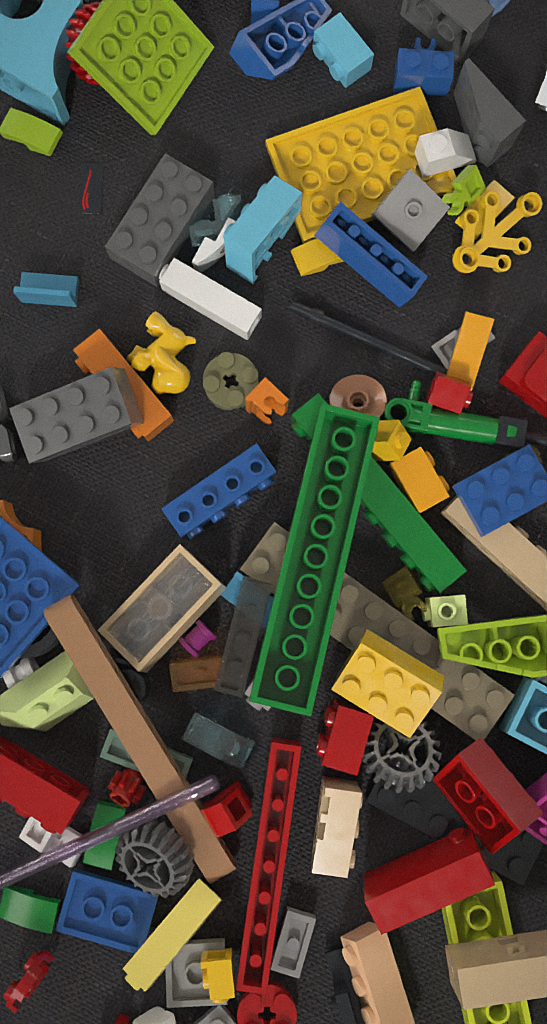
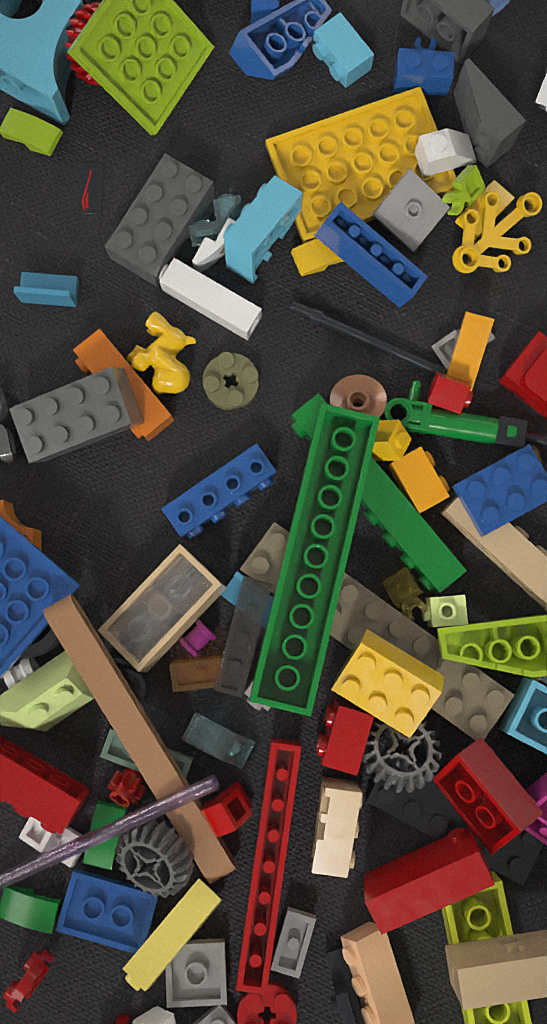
(218, 974): yellow brick -> none
(264, 399): orange hinge -> none

